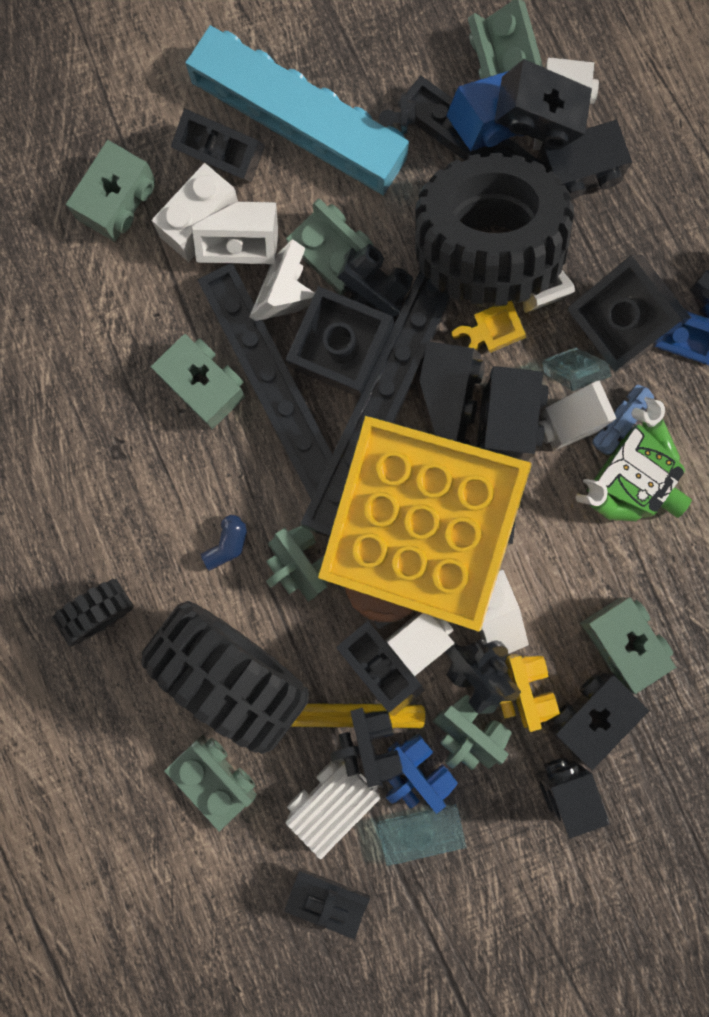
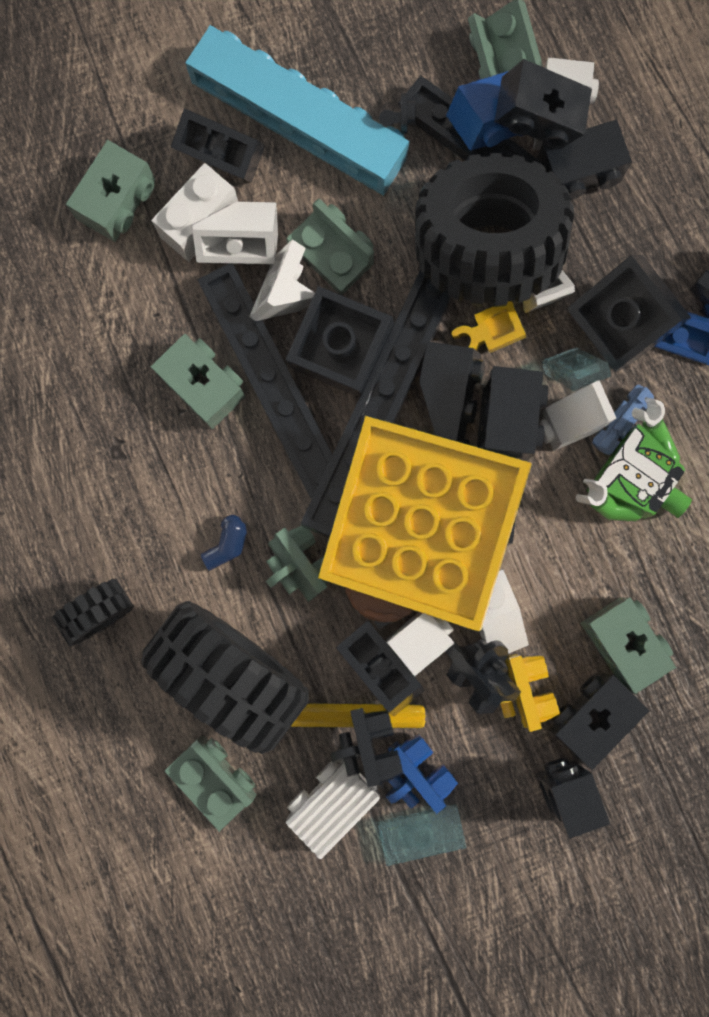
(327, 903): black hips -> none
(371, 284): black hips -> none
(468, 742): sand green hips -> none

